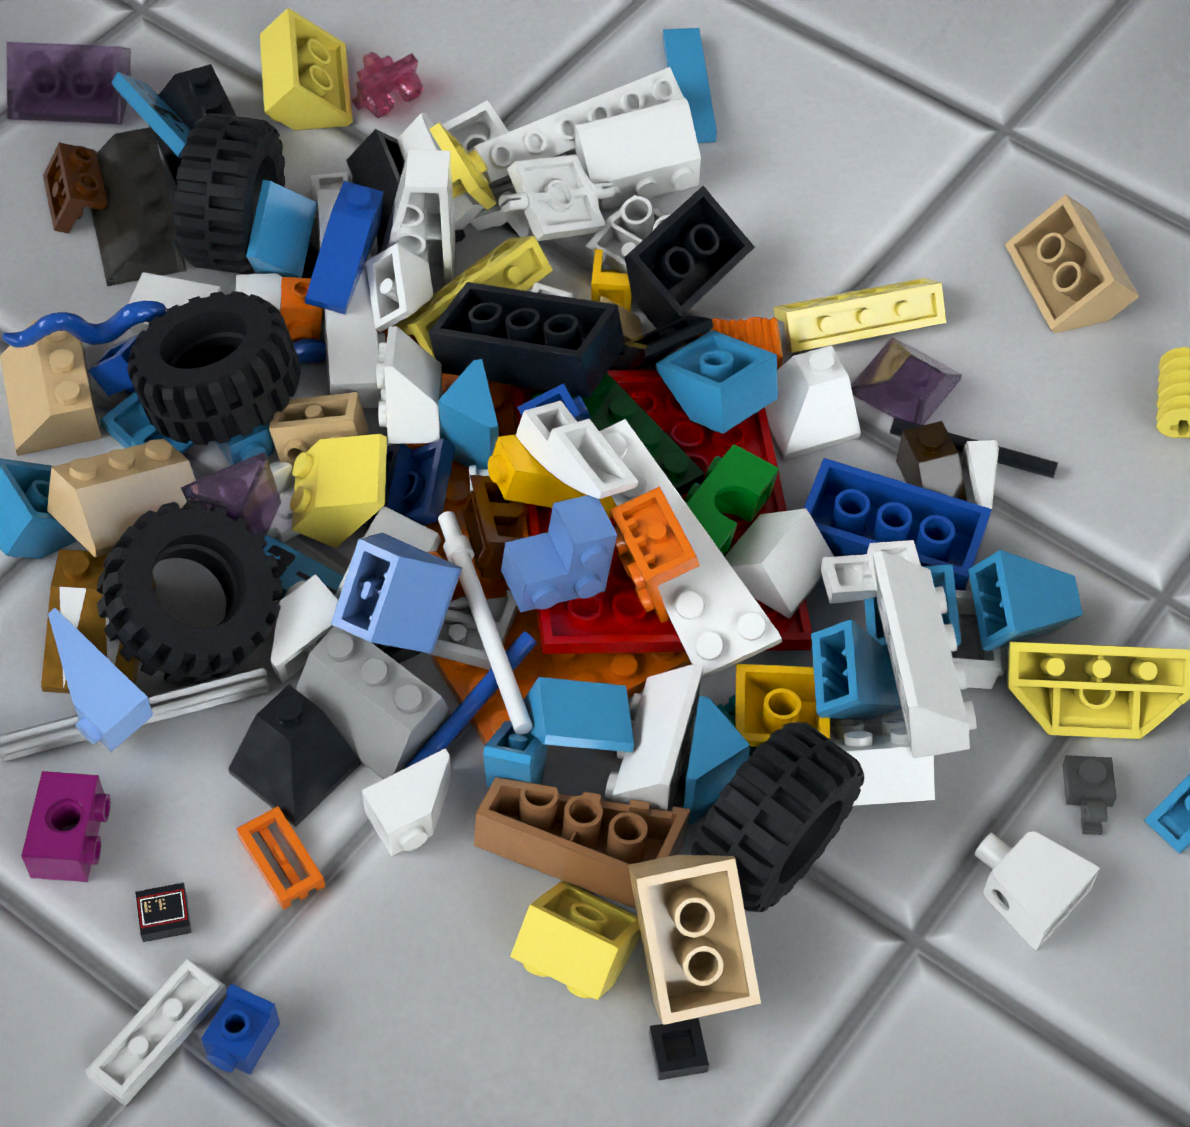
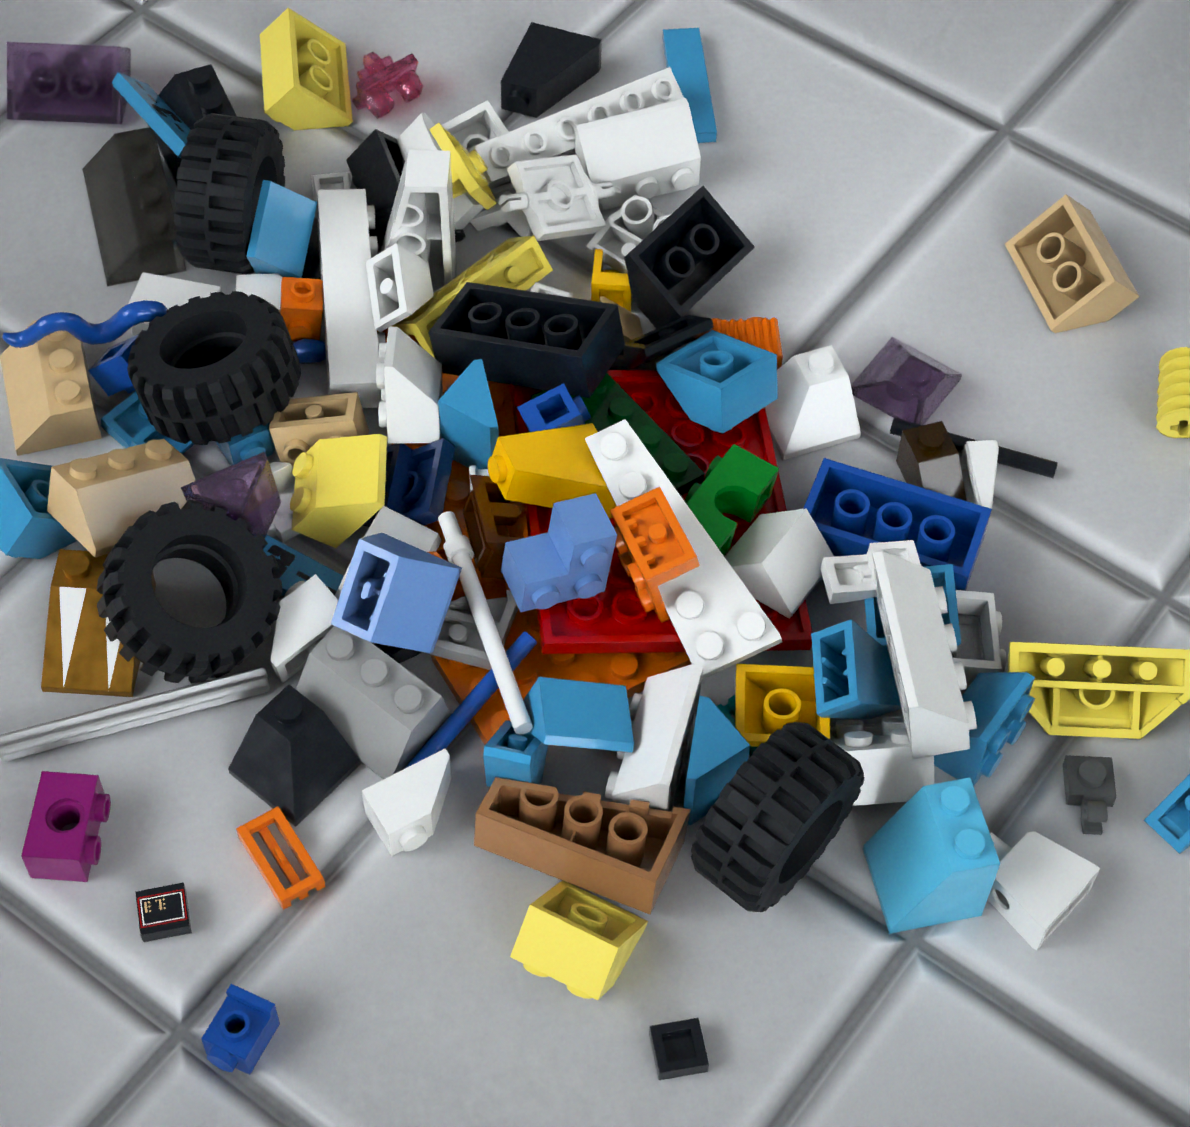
(73, 183): reddish brown bracket -> none
(103, 697): light blue slope -> none
(156, 1031): white tile -> none
(345, 247): blue slope -> none
(548, 68): none -> black slope
(574, 451): white slope -> none
(694, 935): tan slope -> none
(862, 314): light yellow fence -> none
(933, 858): none -> medium azure slope
(999, 709): none -> dark azure slope
(1020, 599): dark azure slope -> none

